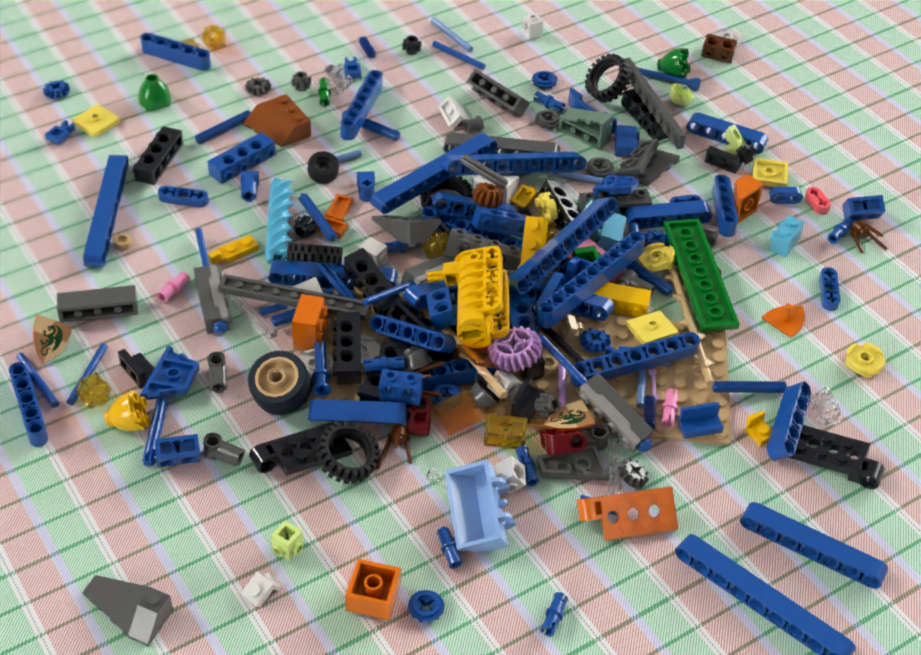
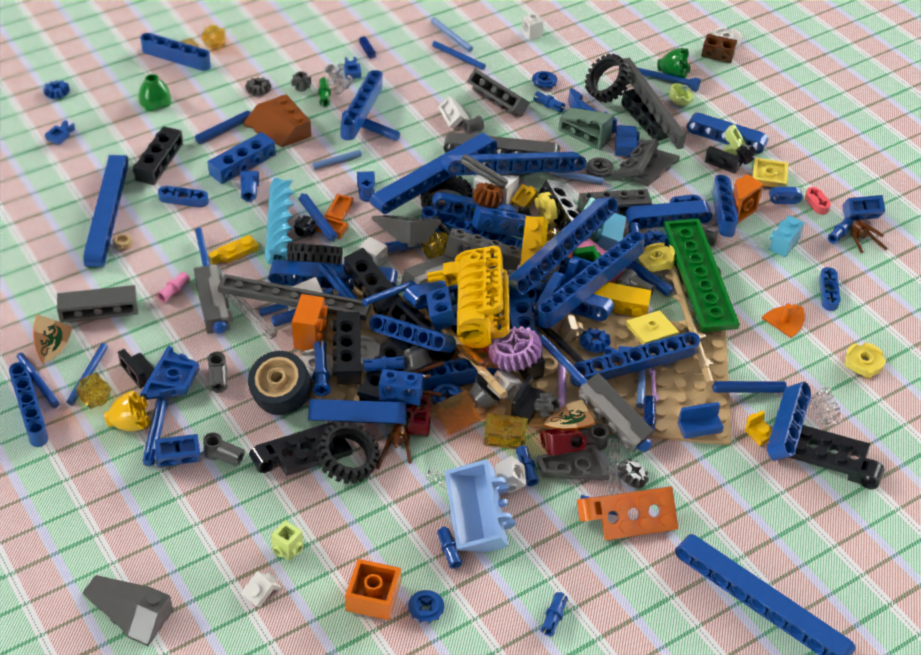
(96, 120): light yellow plate -> none
(323, 158): black tyre -> none
(411, 45): black gear -> none
(543, 119): dark grey gear -> none
(616, 185): blue wing -> none
(669, 408): bright pink pin -> none
(814, 545): blue beam -> none

